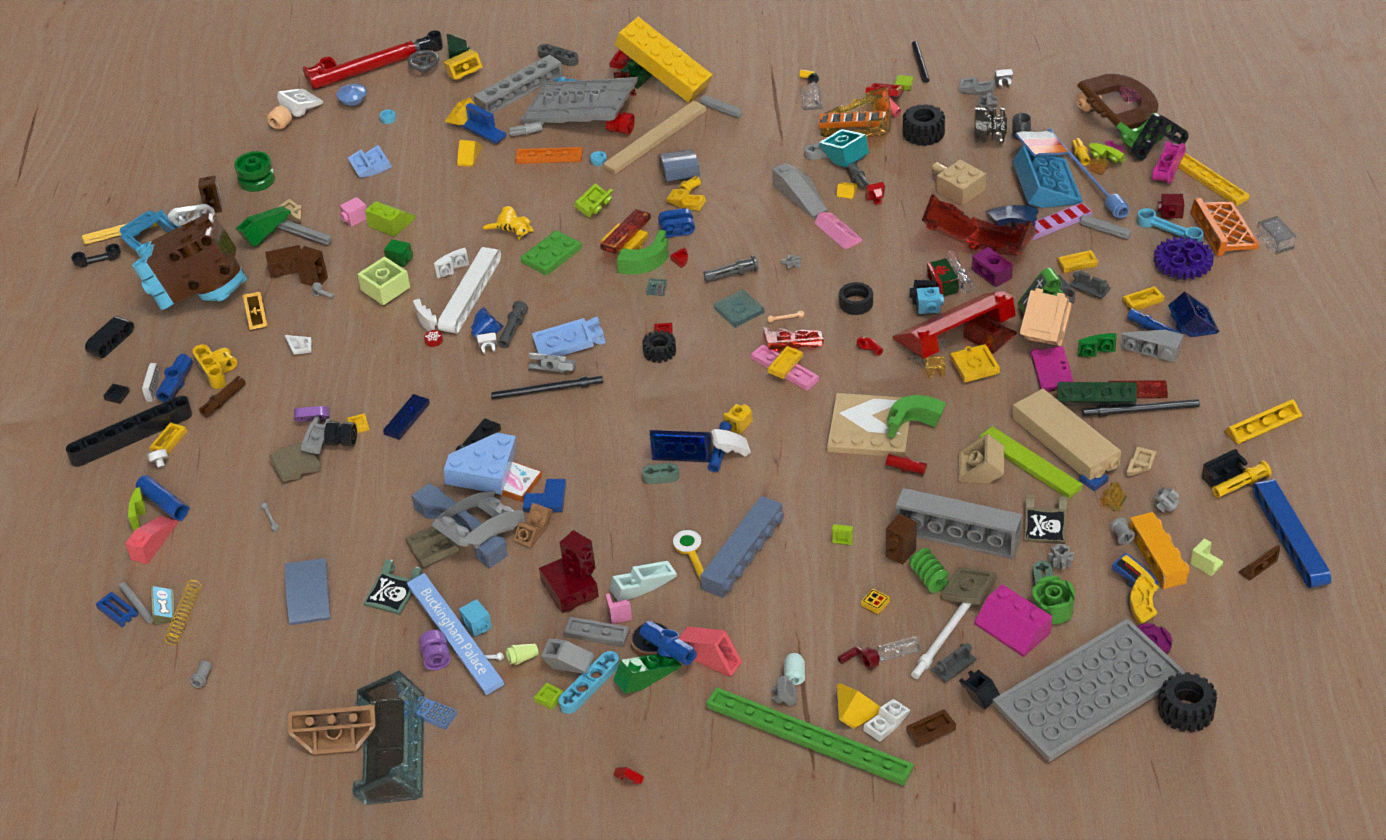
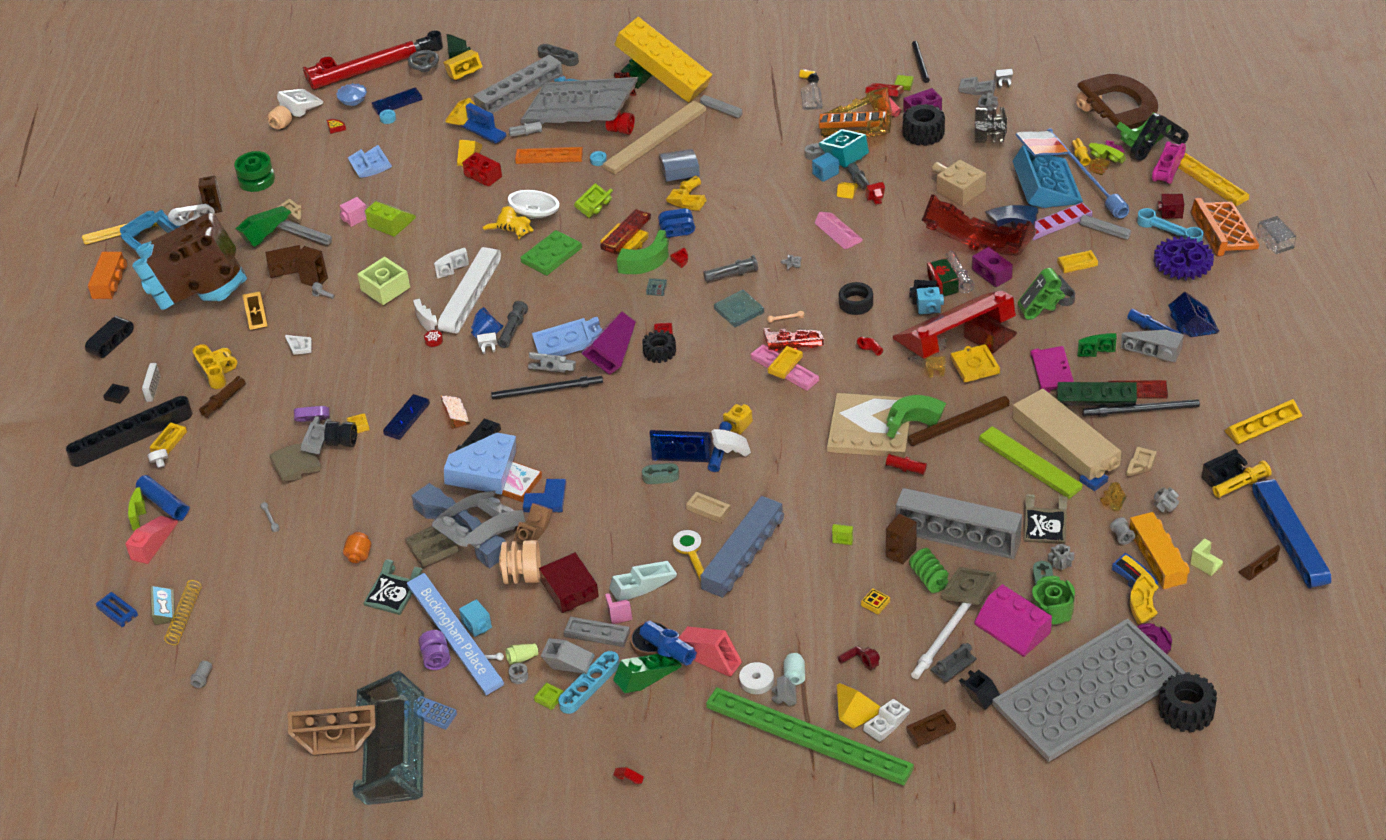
(80, 260): black bar -> none
(107, 275): none -> orange brick
(136, 602): light grey bar -> none
(174, 378): blue piece -> none
(307, 591): sand blue slope -> none
(335, 125): none -> tile
(357, 547): none -> orange head
(397, 101): none -> clear blue tile
(398, 252): green brick -> none
(455, 411): none -> clear orange slope
(482, 169): none -> red brick
(520, 562): none -> light nougat wheel
(520, 678): none -> light grey bush
(533, 203): none -> white dish
(577, 555): dark red brick -> none
(611, 343): none -> magenta slope
(619, 60): red tile -> none
(708, 507): none -> tan tile
(756, 670): none -> white piece
(798, 188): light grey wedge -> none
(825, 167): none -> dark azure brick
(899, 648): clear slope -> none
(927, 96): none -> magenta brick
(958, 420): none -> reddish brown axle
(981, 461): tan slope -> none
(1021, 122): dark grey piece -> none
(1046, 318): light nougat container -> none
(1094, 286): dark grey hinge -> none
(1129, 94): clear pink tile -> none
(1143, 298): yellow tile -> none

